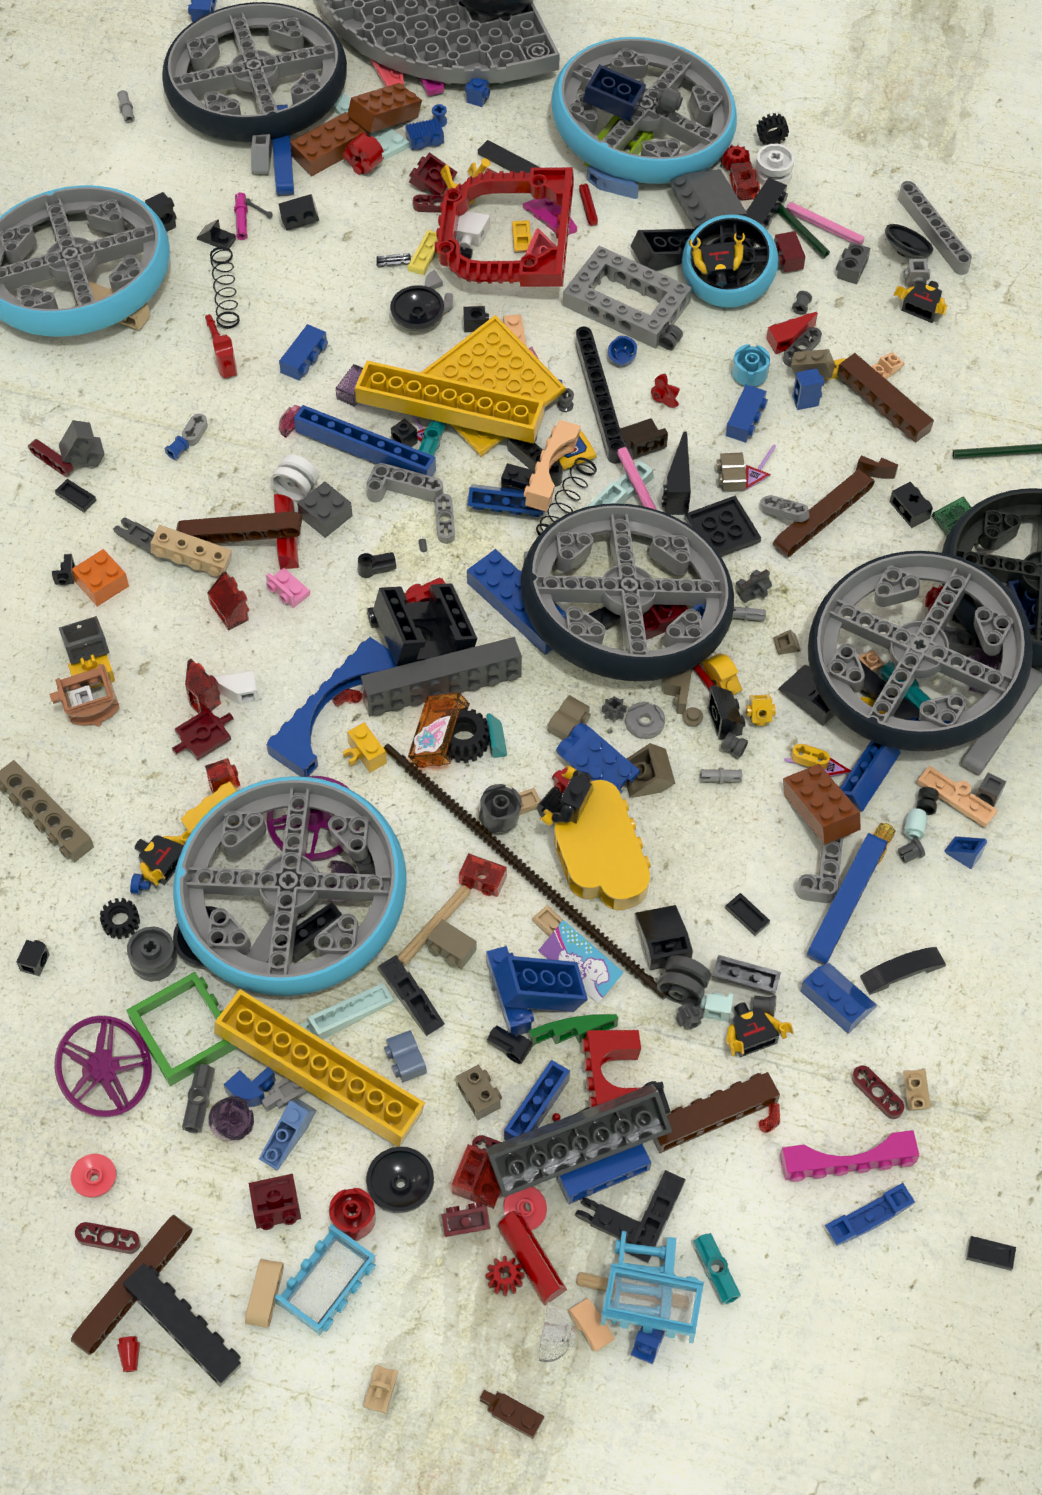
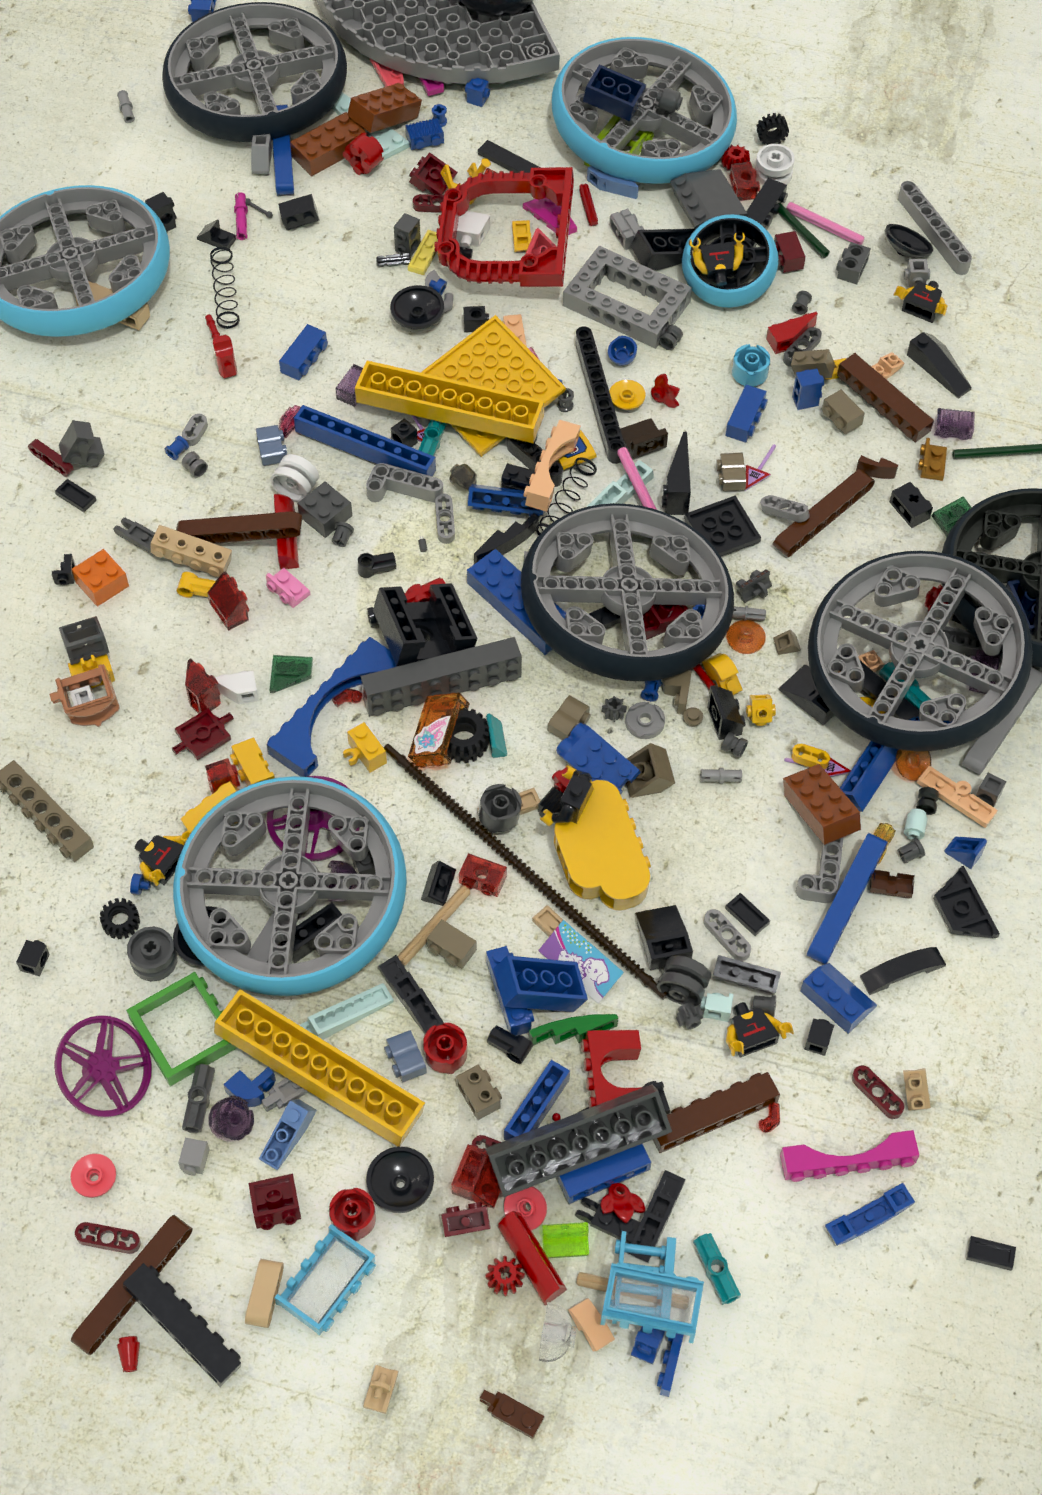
(192, 462): none -> flat silver wheel
(192, 585): none -> yellow piece
(193, 1156): none -> light grey brick
(250, 762): none -> yellow wedge
(270, 444): none -> sand blue brick
(289, 671): none -> clear green wing
(342, 531): none -> dark grey bush
(407, 234): none -> dark grey brick
(436, 1052): none -> red brick
(438, 883): none -> black slope
(439, 286): none -> blue tile
(462, 477): none -> clear smoke head
(509, 539): none -> black slope
(565, 1240): none -> clear neon green panel
(622, 1204): none -> red plate
(624, 227): none -> light grey brick
(627, 394): none -> yellow dish
(650, 690): none -> blue bush
(670, 1359): none -> blue plate
(726, 943): none -> light grey beam
(743, 642): none -> clear orange dish
(819, 1036): none -> black brick
(842, 411): none -> dark tan brick
(899, 885): none -> reddish brown piece
(919, 763): none -> clear orange dish
(933, 461): none -> pearl gold bracket
(938, 362): none -> black wedge
(954, 423): none -> clear purple brick
(964, 908): none -> black wing

